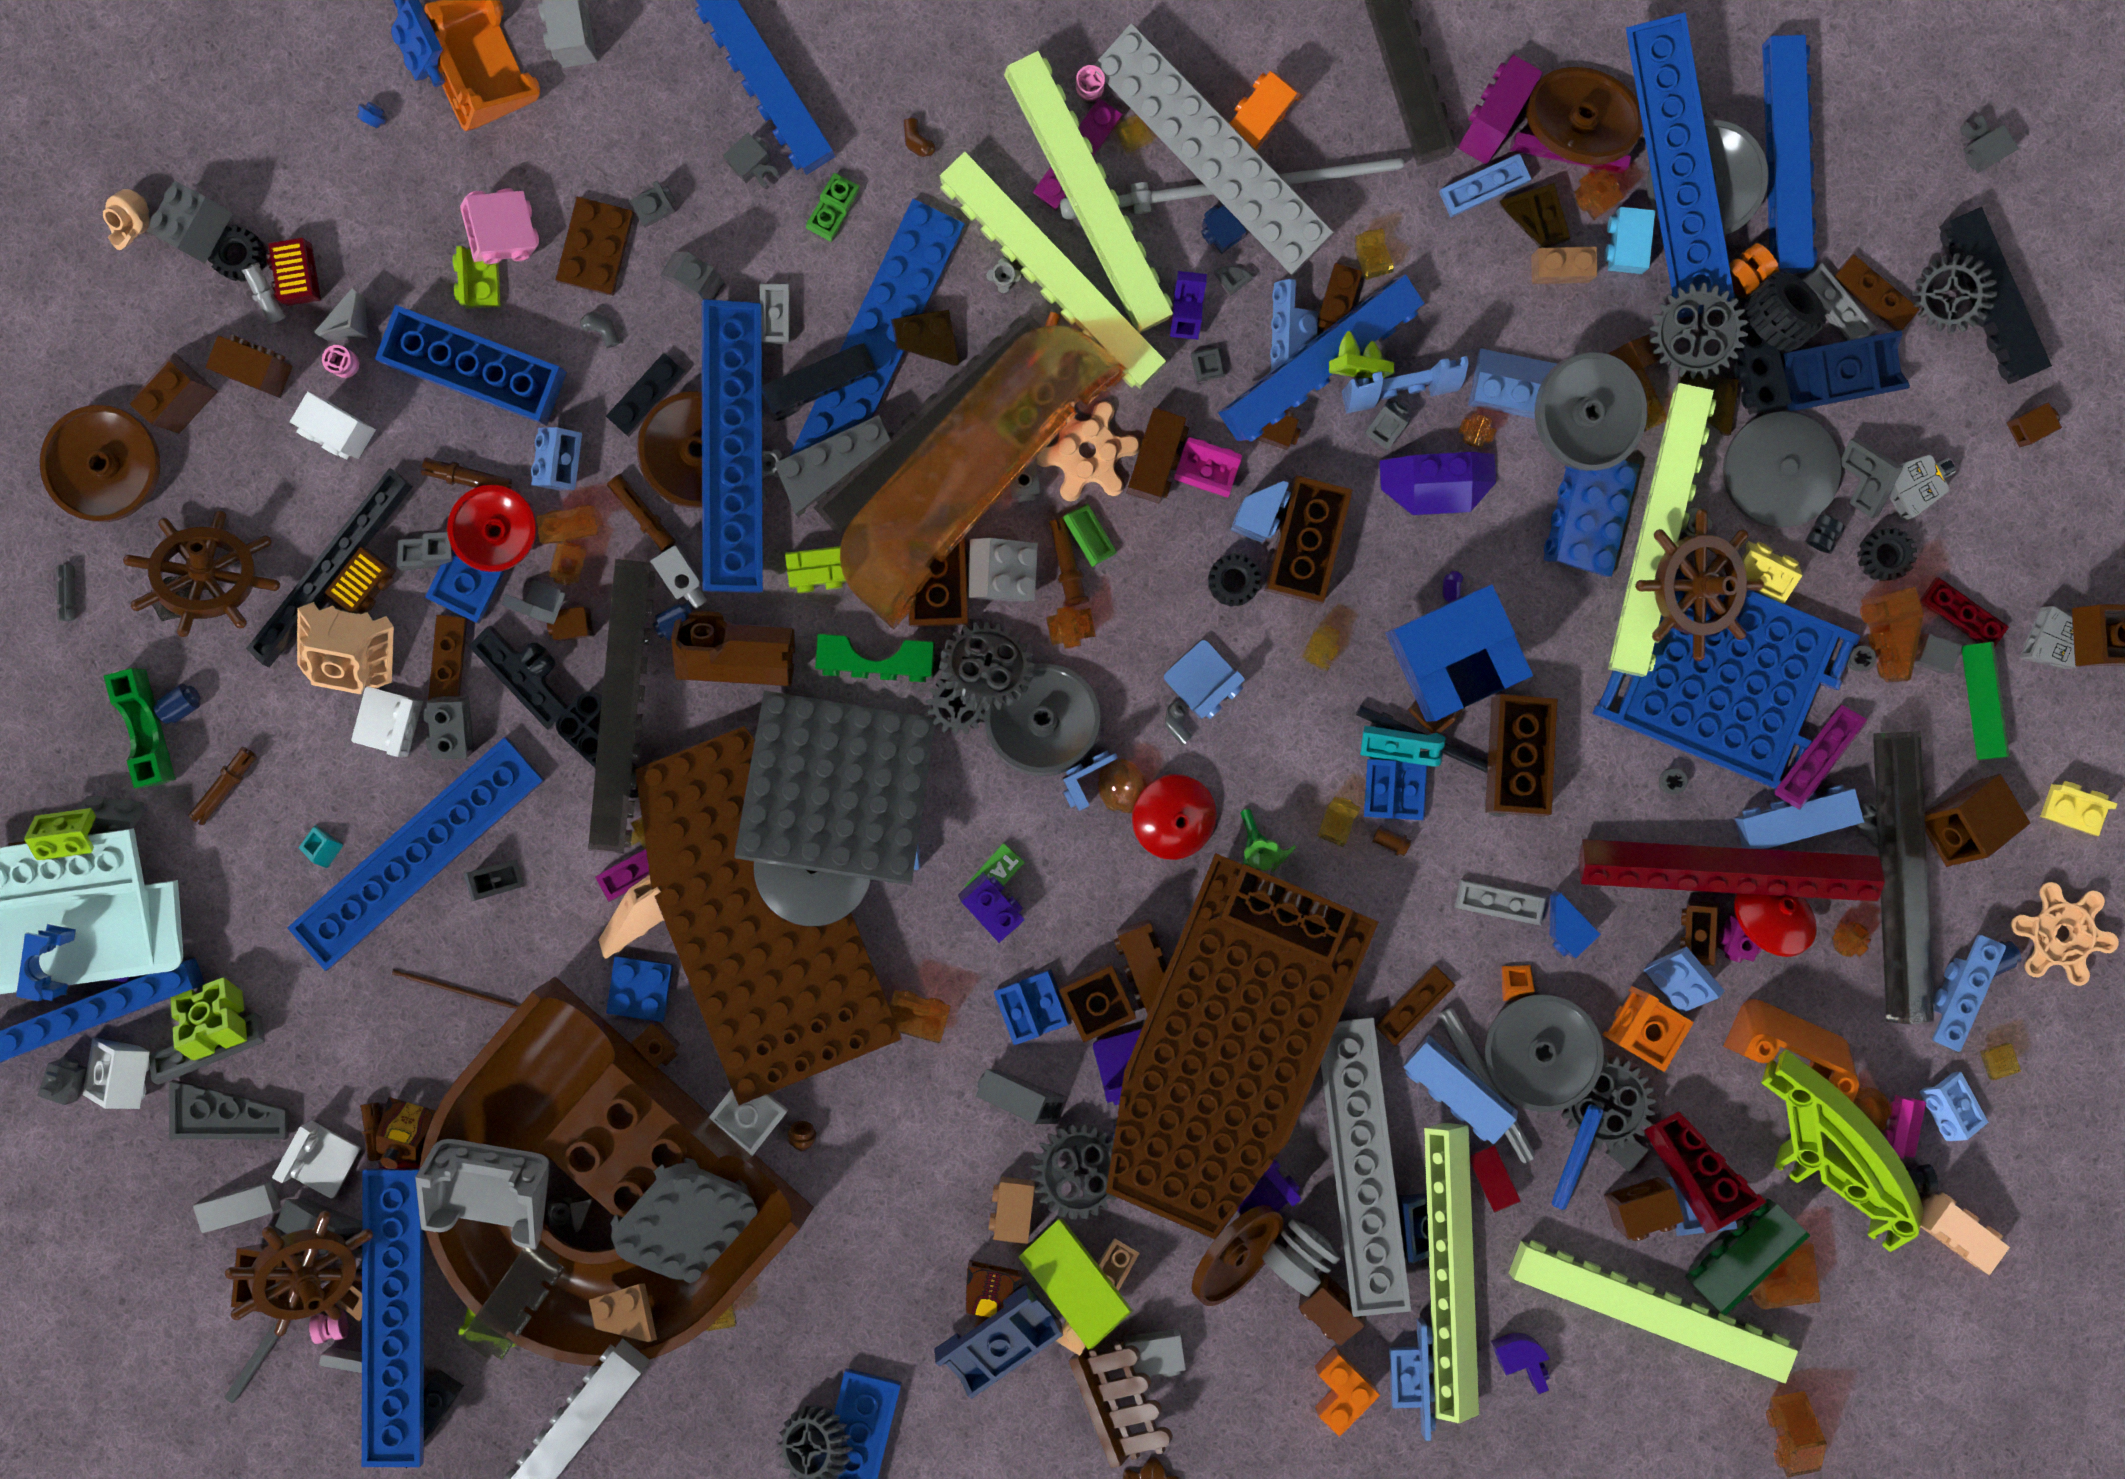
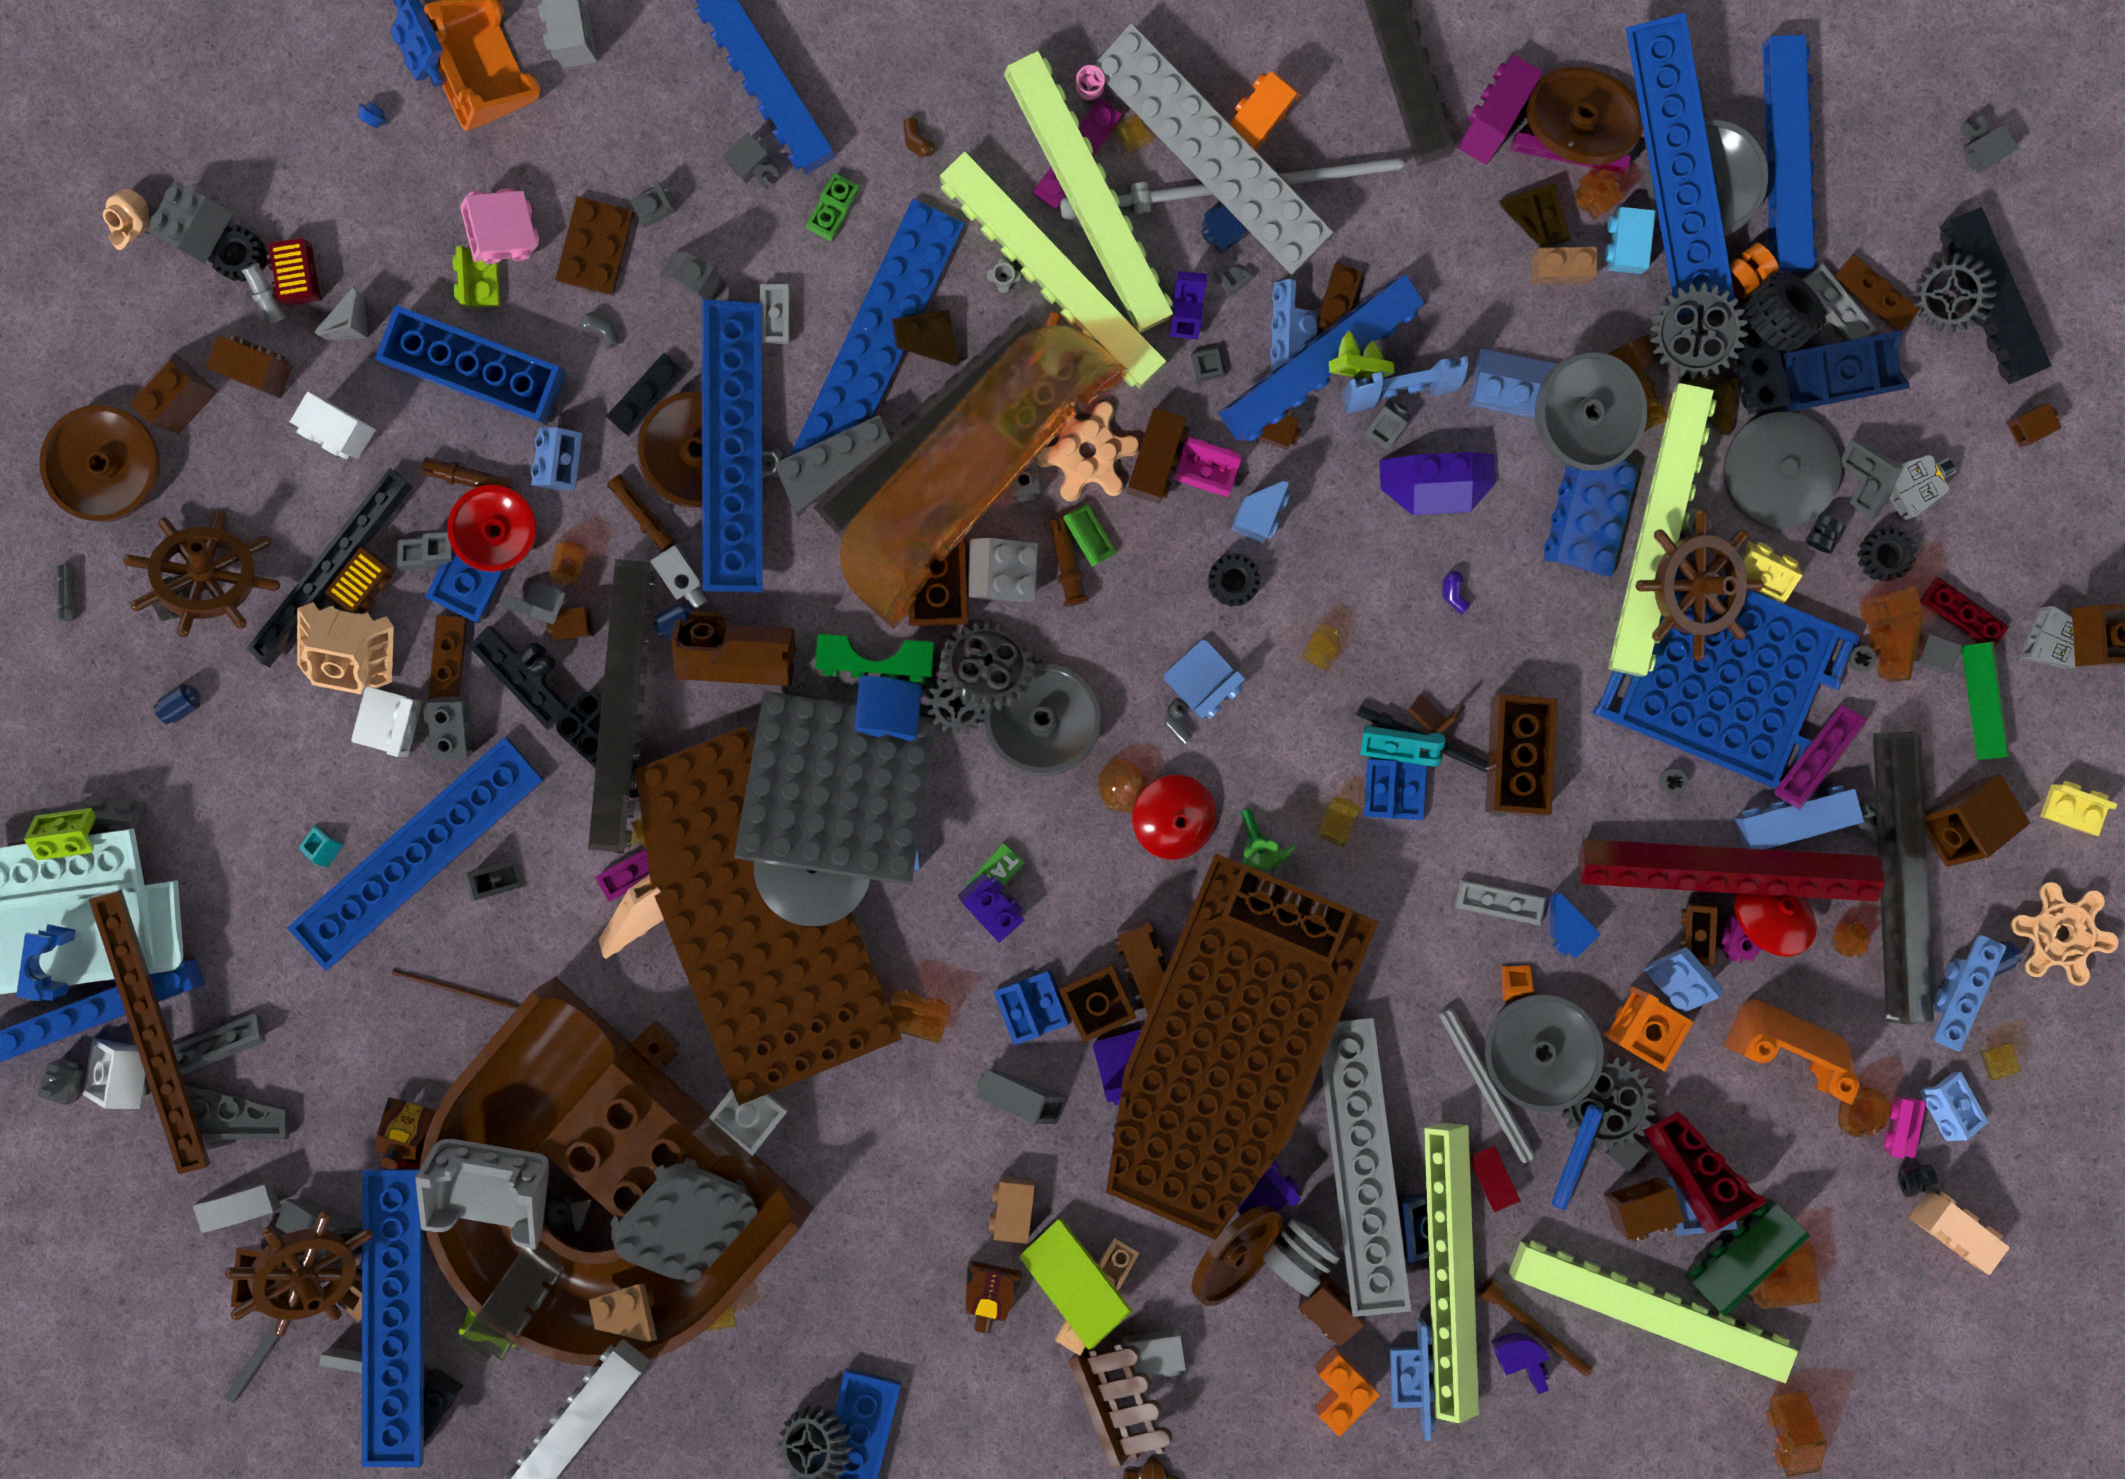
(149, 755): green arch -> none
(149, 1031): none -> reddish brown plate
(208, 1019): lime brick -> none
(222, 786): reddish brown pin -> none
(318, 1159): white bracket -> none
(324, 1328): bright pink wheel -> none
(344, 366): bright pink wheel -> none
(371, 1123): reddish brown axle -> none
(569, 524): clear orange bracket -> none
(639, 988): blue plate -> none
(801, 1135): reddish brown plate -> none
(814, 568): lime brick -> none
(817, 380): black beam -> none
(887, 707): none -> blue slope
(1000, 1342): dark blue piece -> none
(1053, 1176): dark grey gear -> none
(1070, 626): clear orange brick -> none
(1074, 793): medium blue bracket -> none
(1308, 540): reddish brown brick -> none
(1373, 253): clear yellow bracket -> none
(1392, 841): reddish brown pin -> none
(1414, 1005): reddish brown tile -> none
(1459, 653): blue piece -> none
(1460, 1090): medium blue brick -> none
(1477, 430): clear orange gear -> none
(1485, 185): medium blue plate -> none
(1492, 1292): none -> reddish brown piece
(1846, 1149): lime piece -> none

